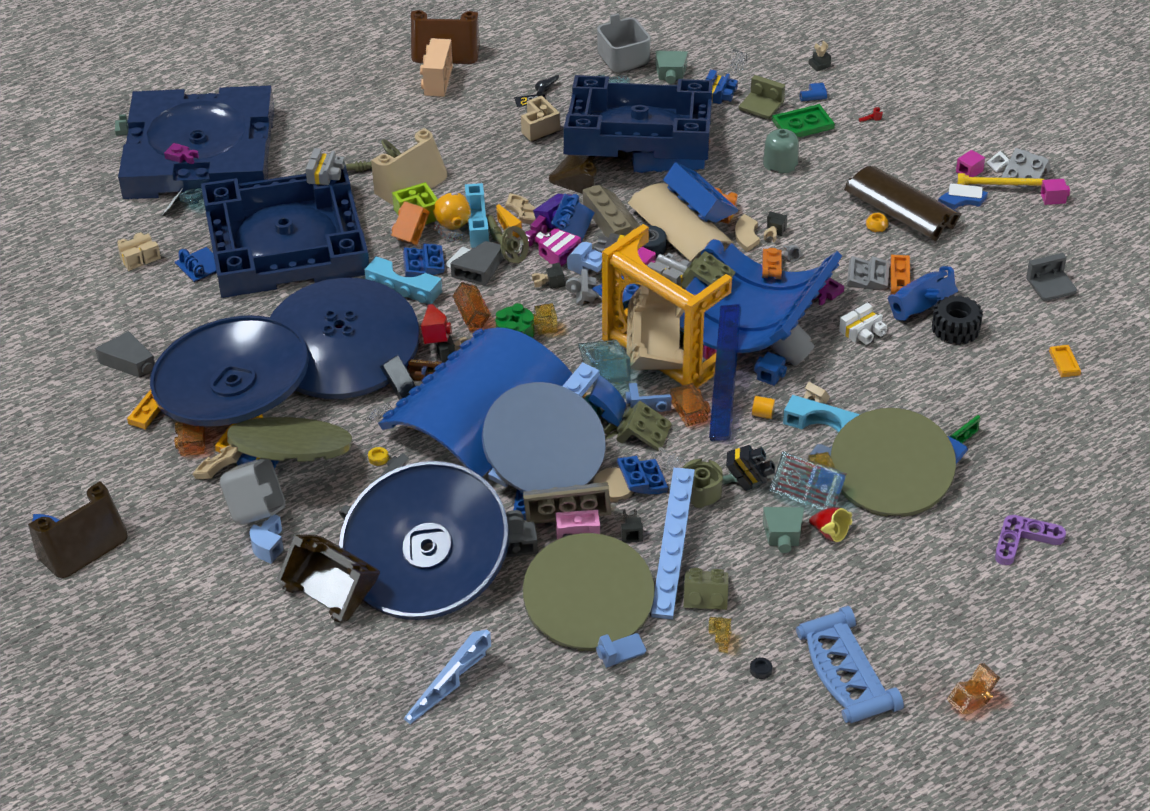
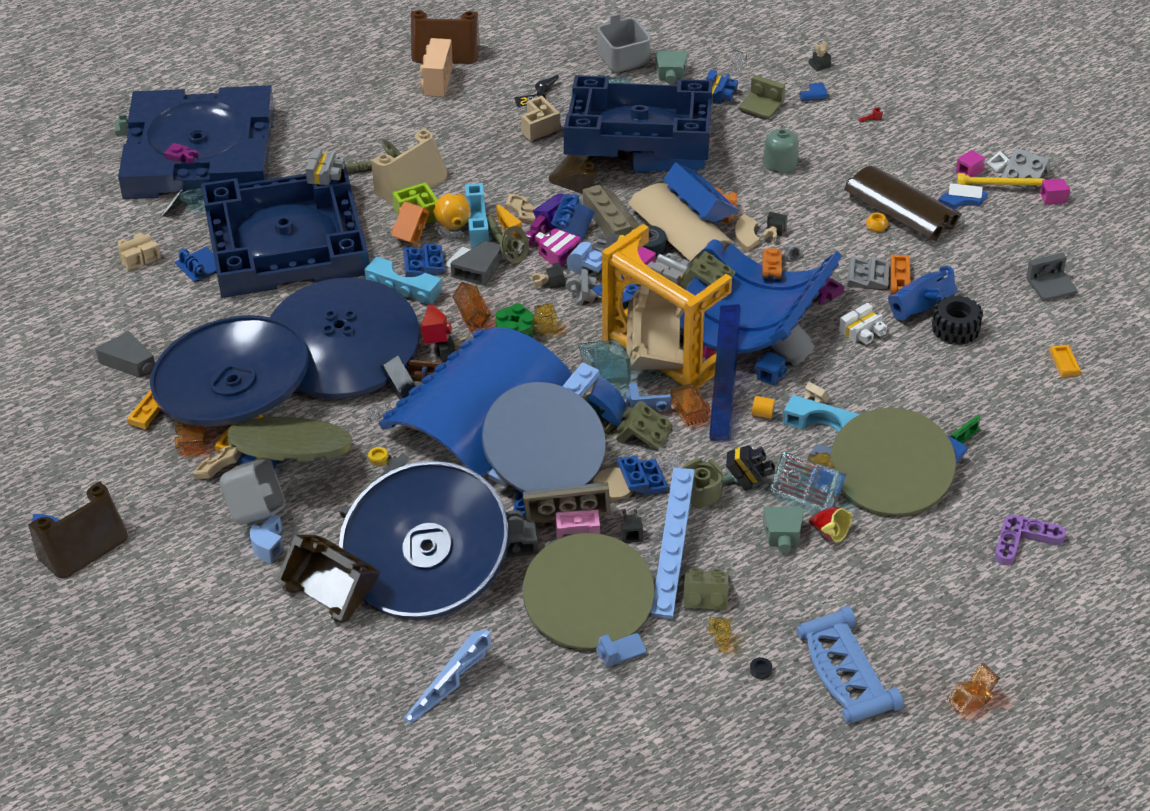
(804, 121): green plate -> none

